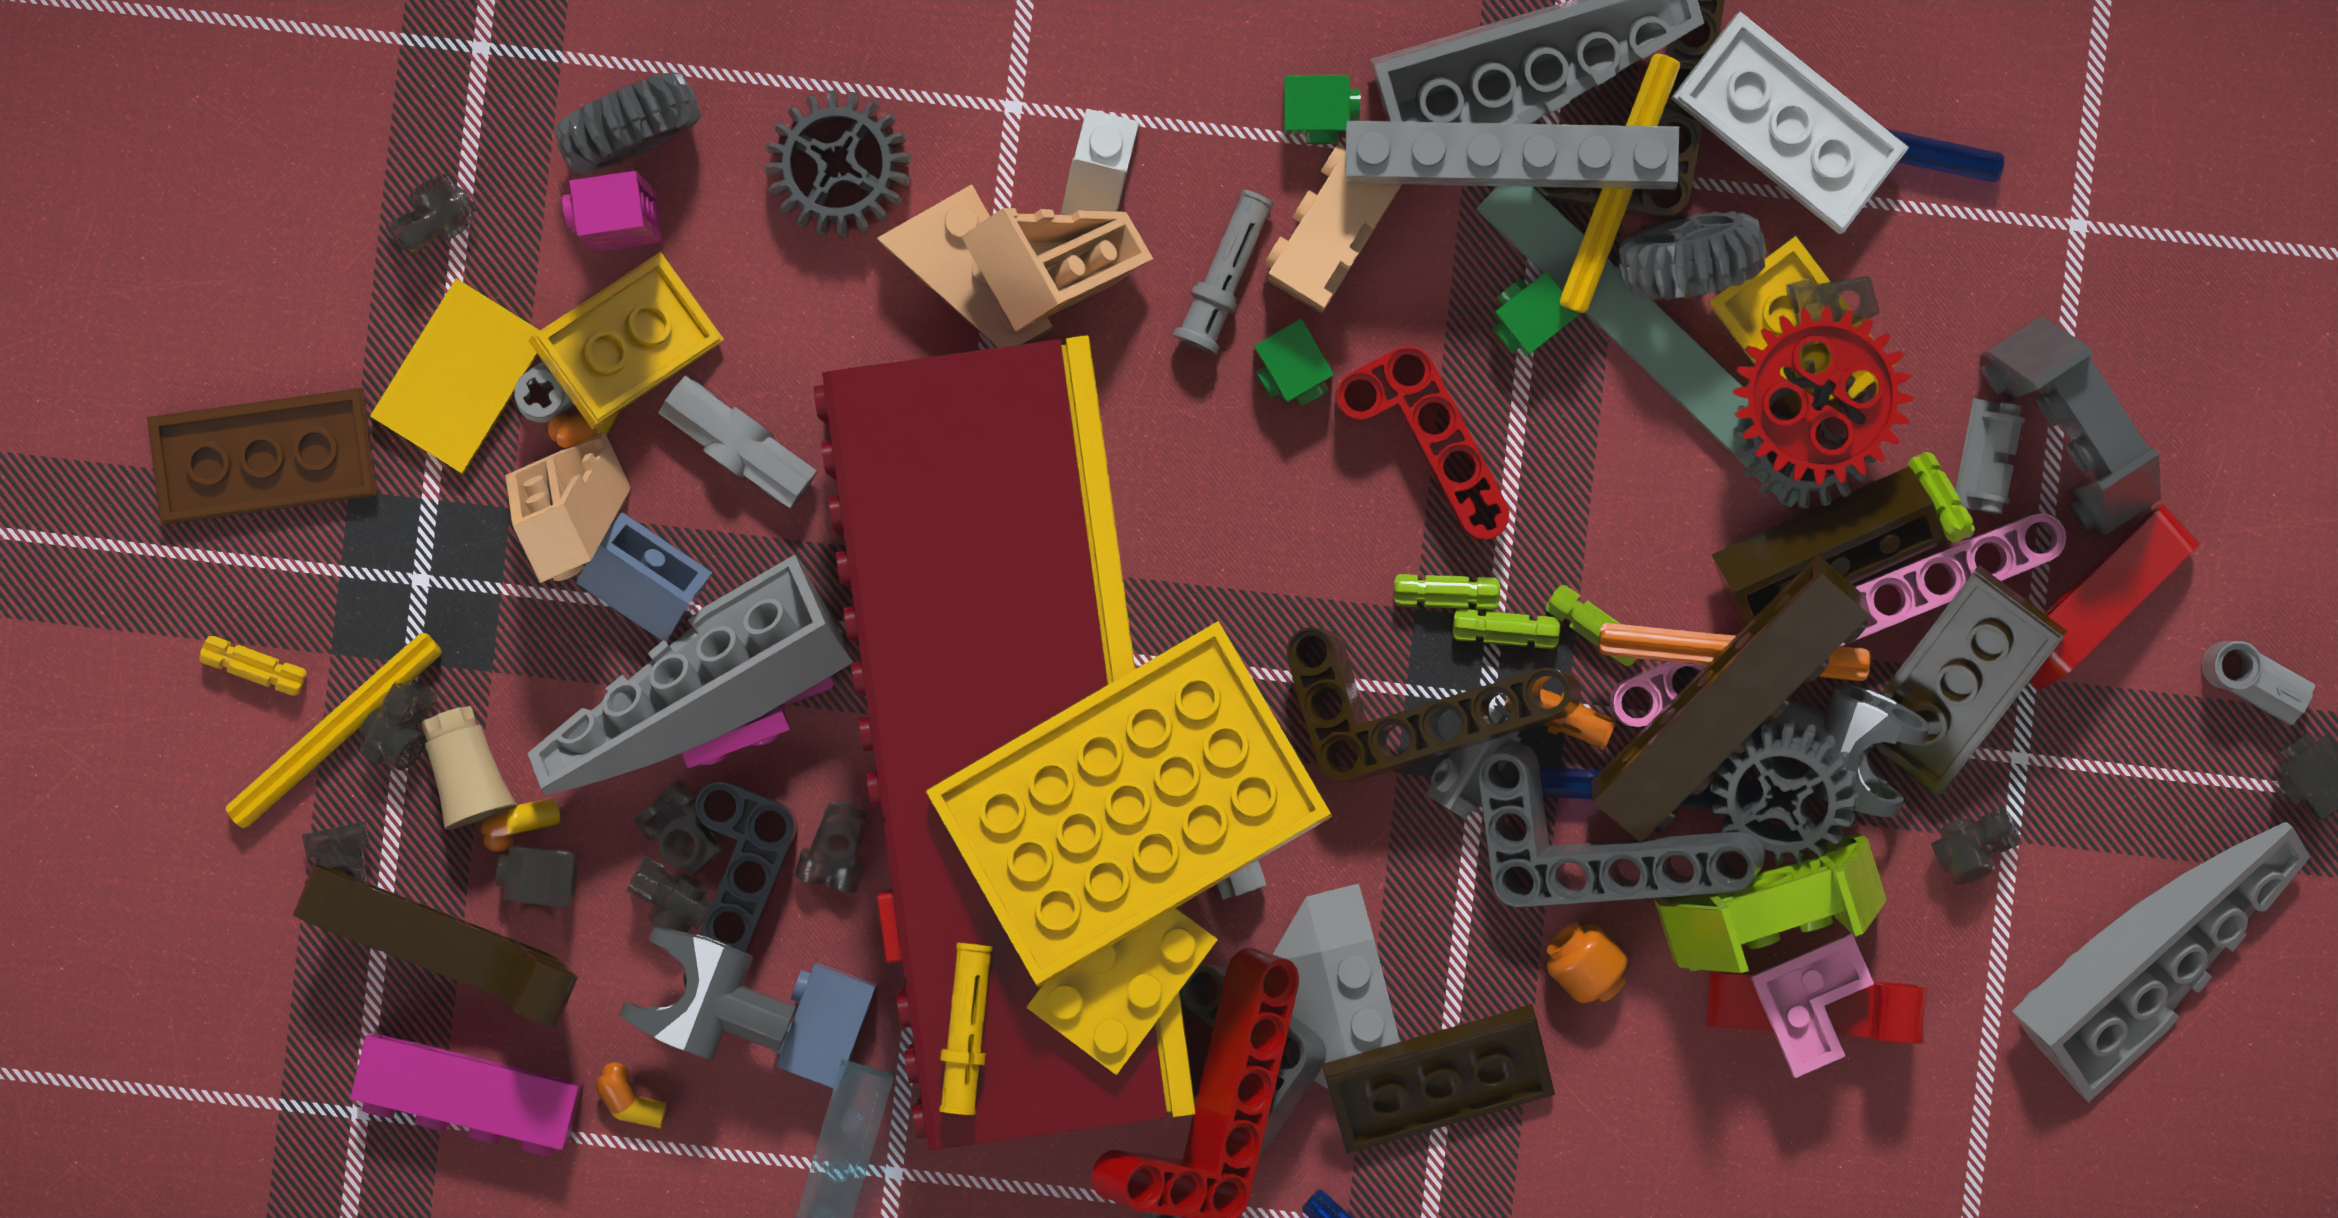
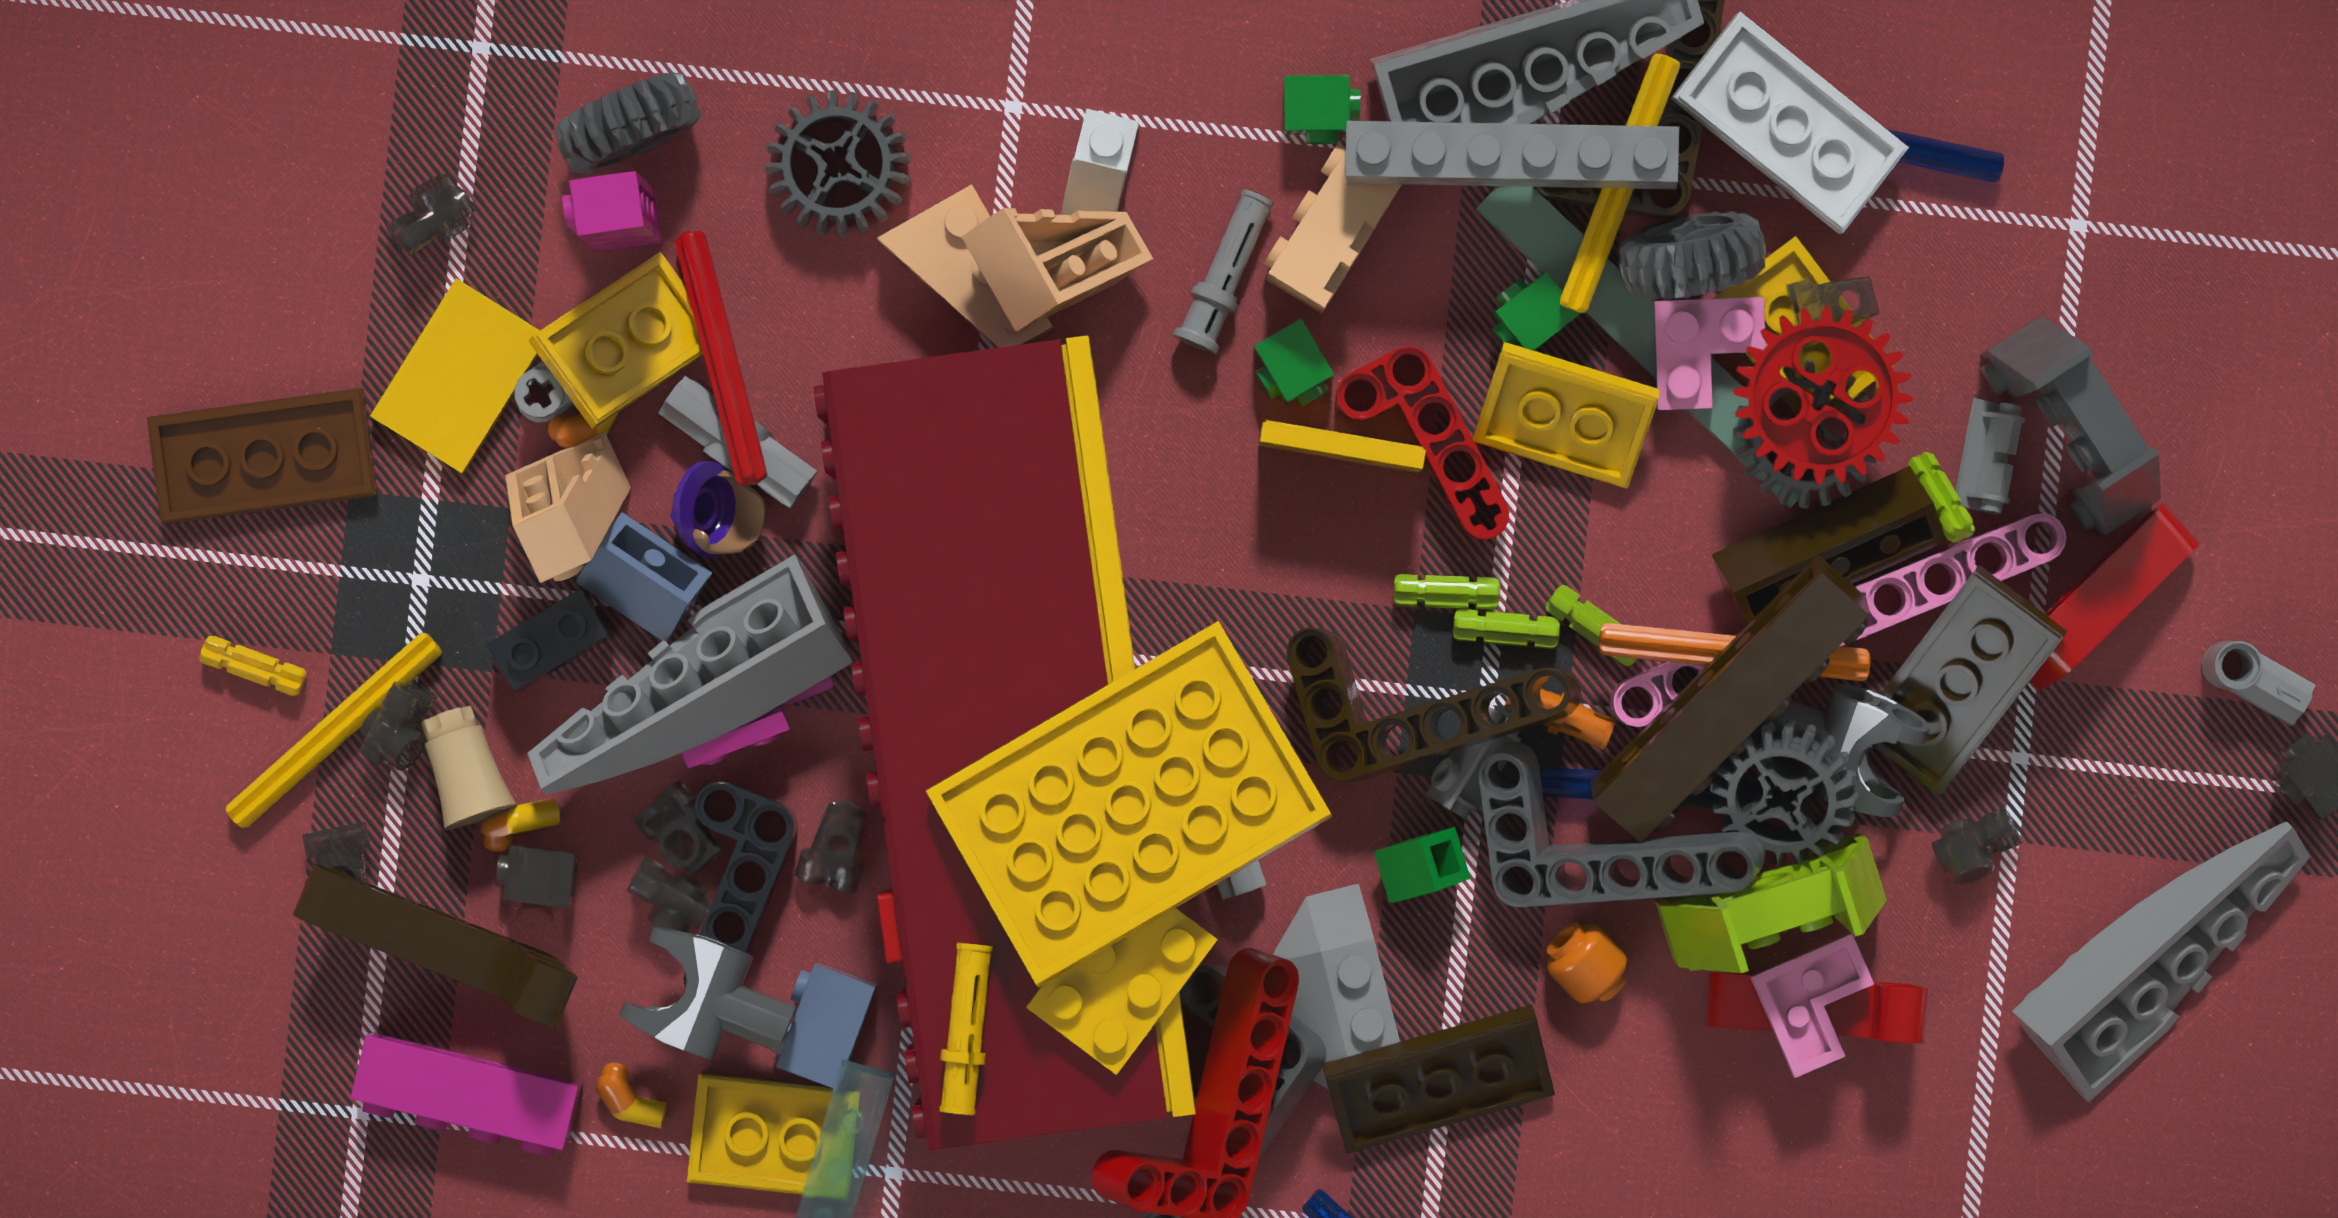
(550, 640): none -> black brick
(715, 511): none -> dark purple piece
(721, 358): none -> red axle
(755, 1132): none -> yellow tile
(1342, 446): none -> yellow tile
(1411, 867): none -> green brick
(1566, 415): none -> yellow tile
(1688, 336): none -> bright pink plate

